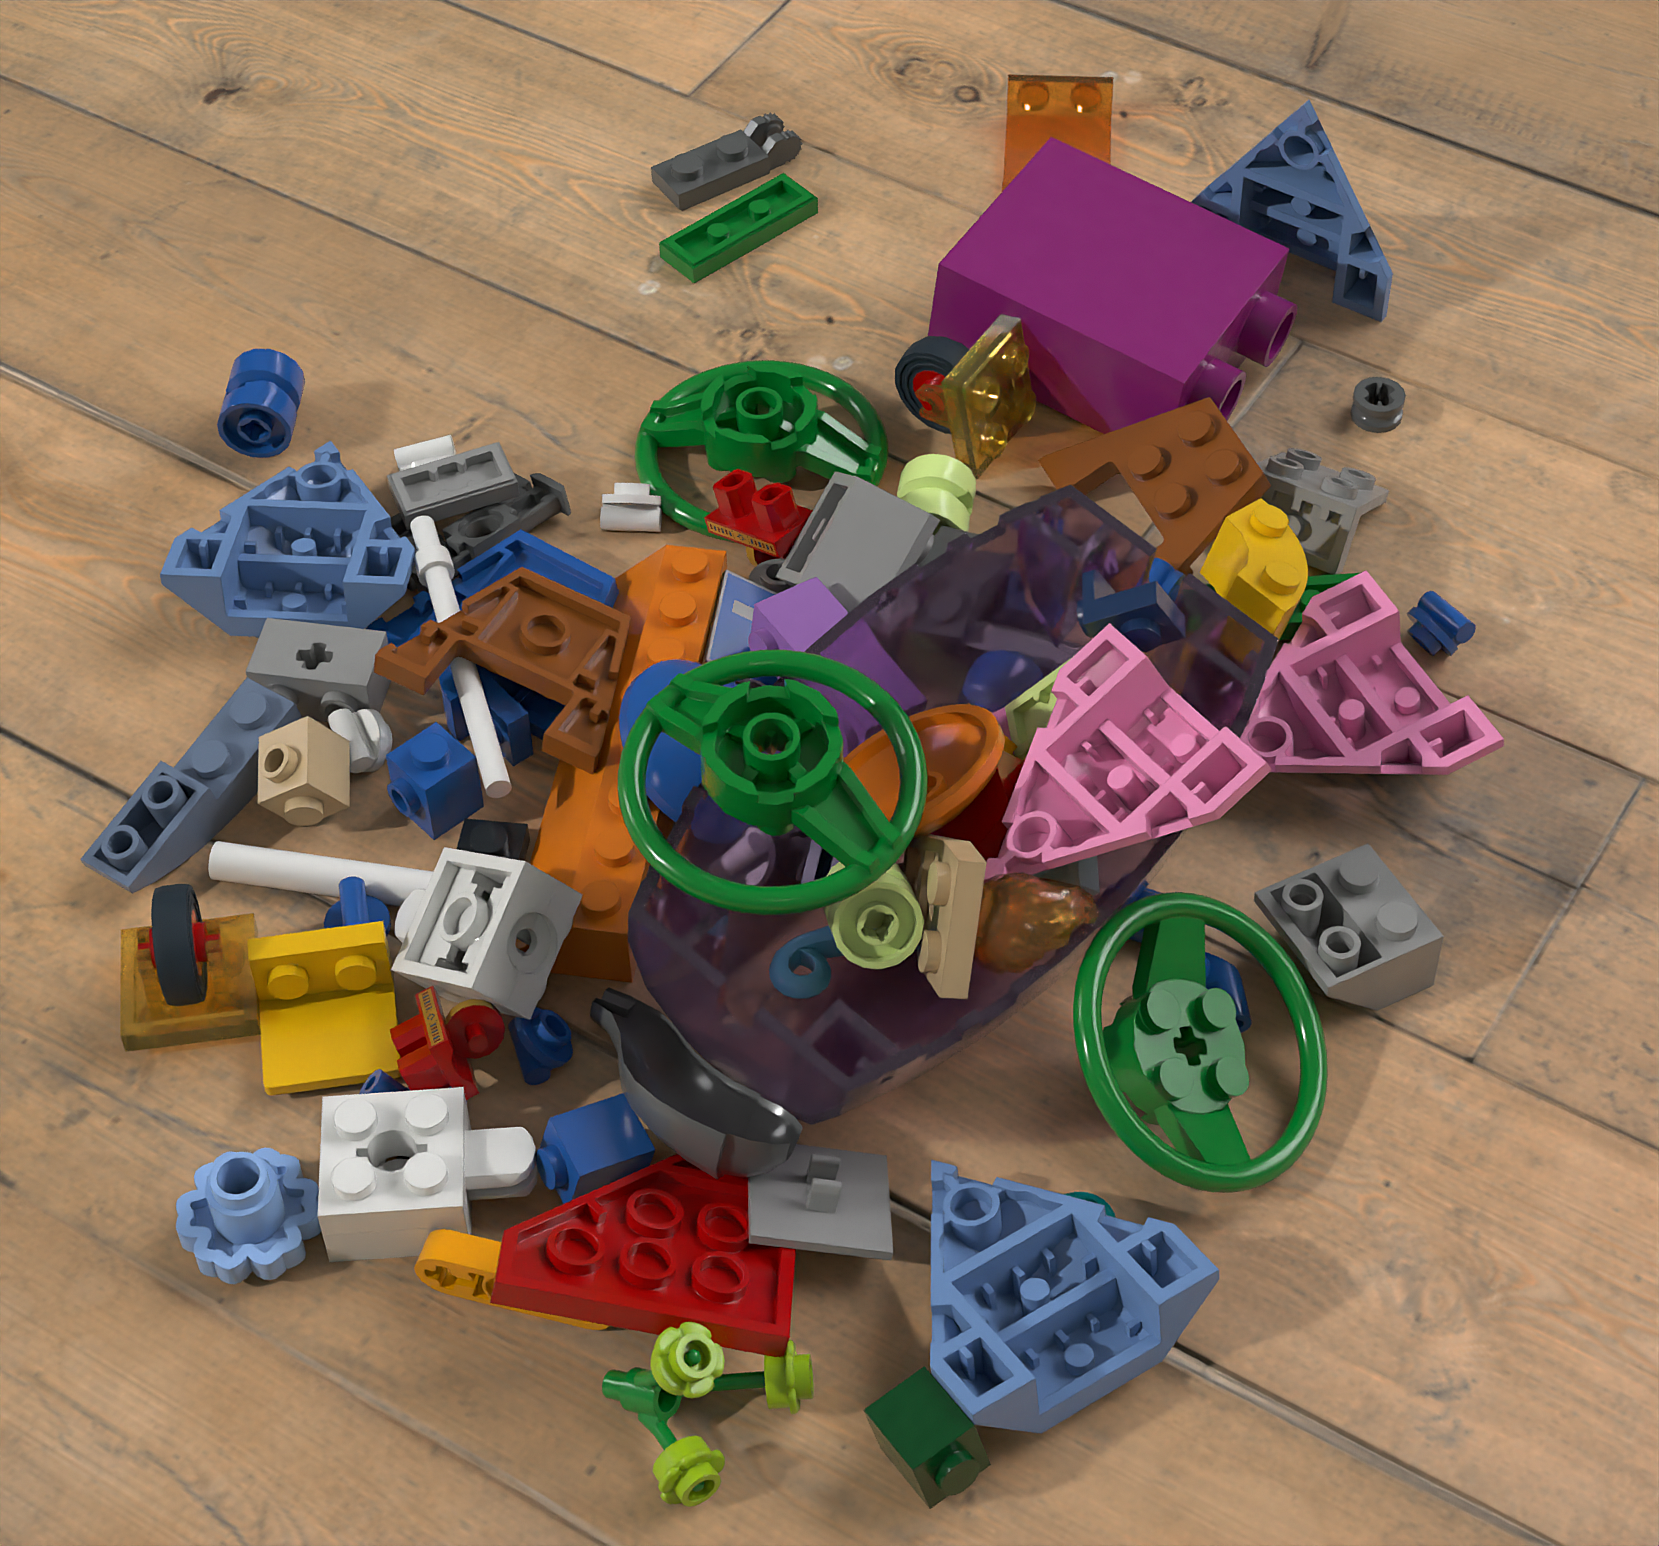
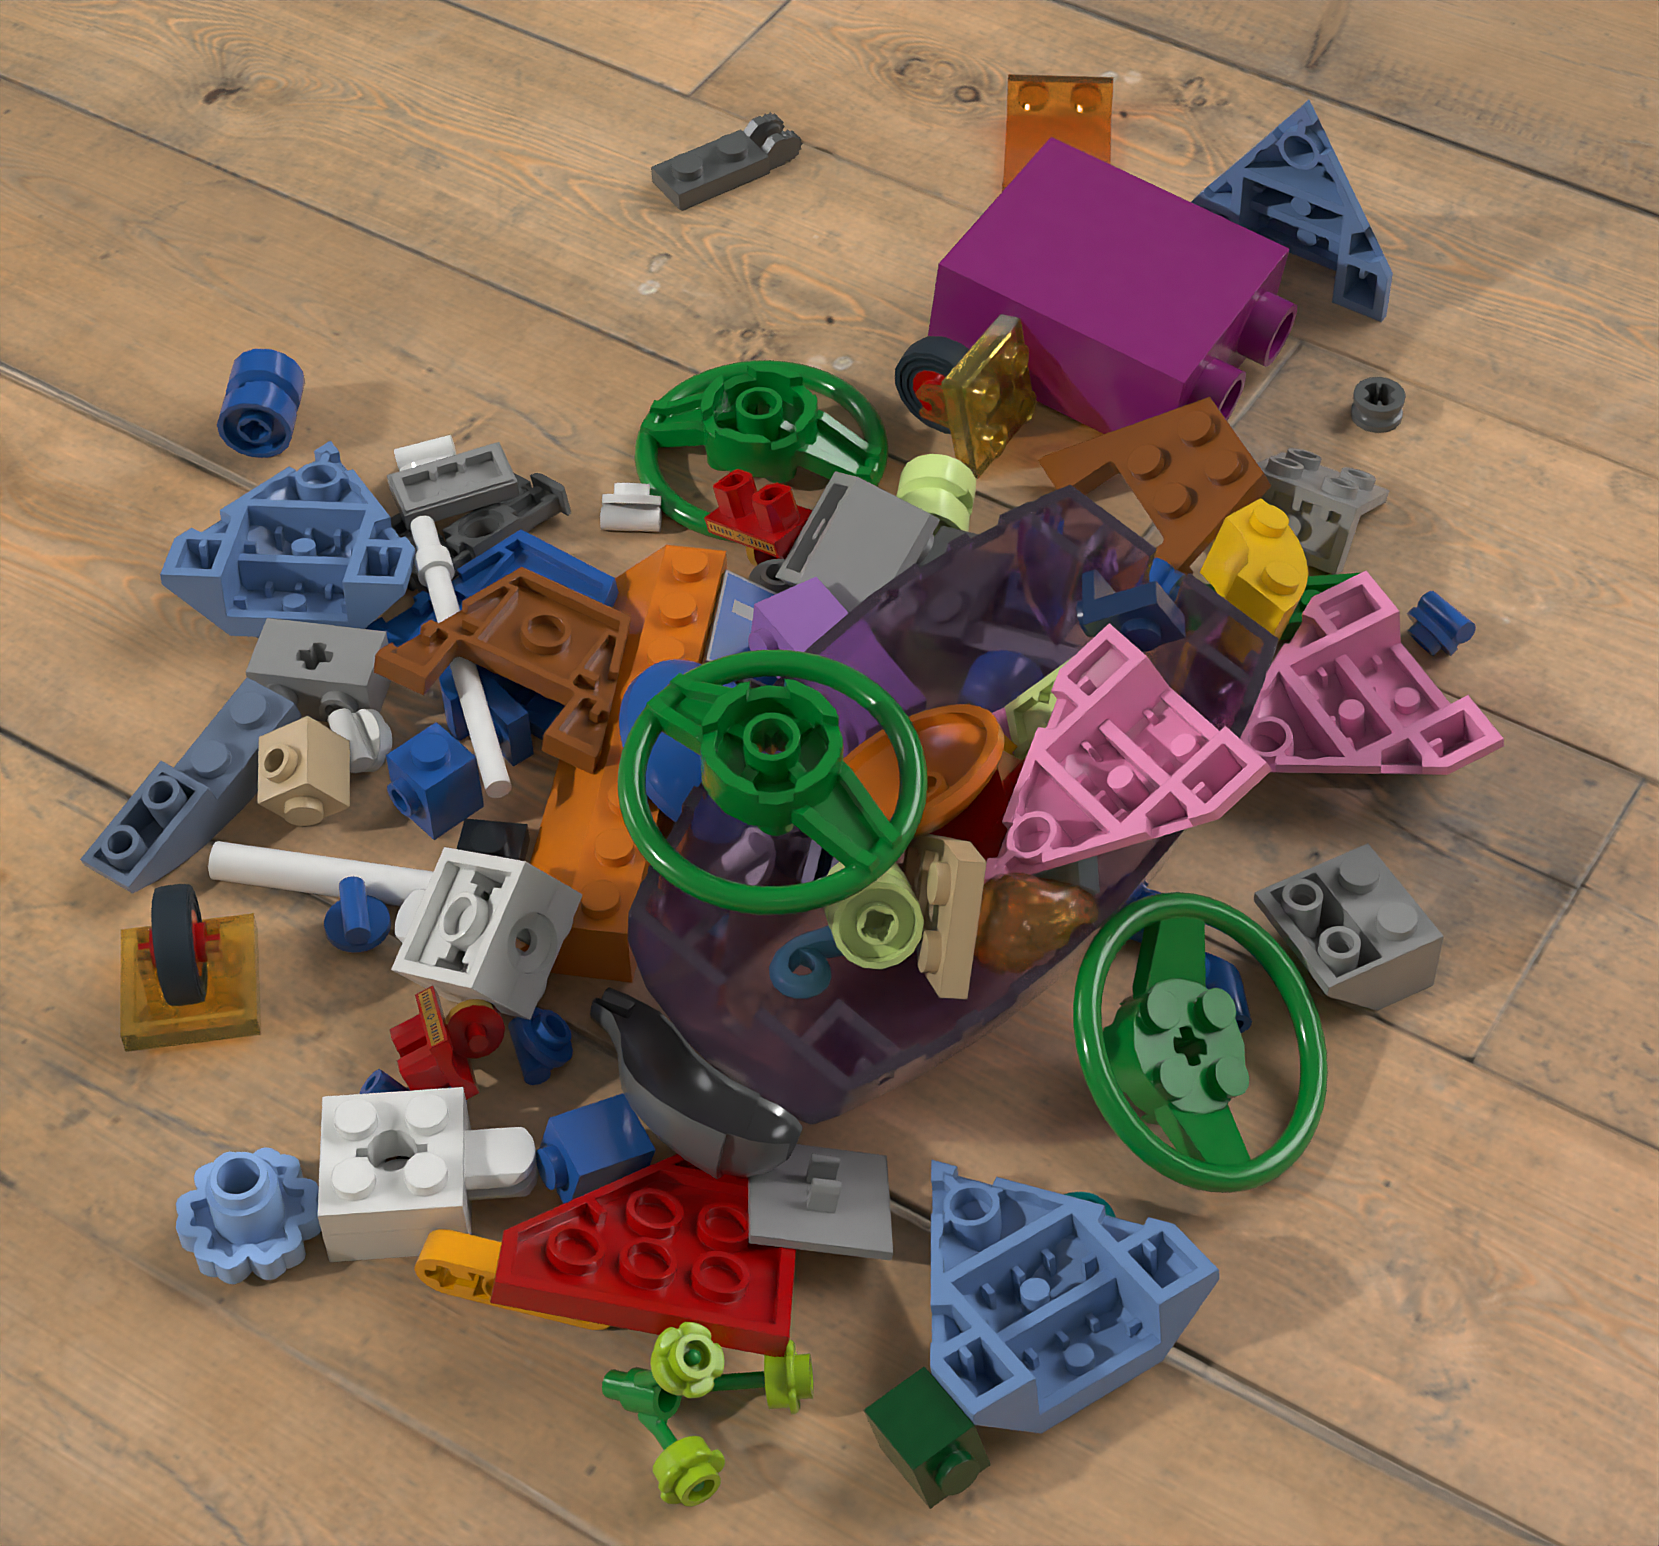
(325, 1007): yellow bracket -> none
(738, 228): green tile -> none

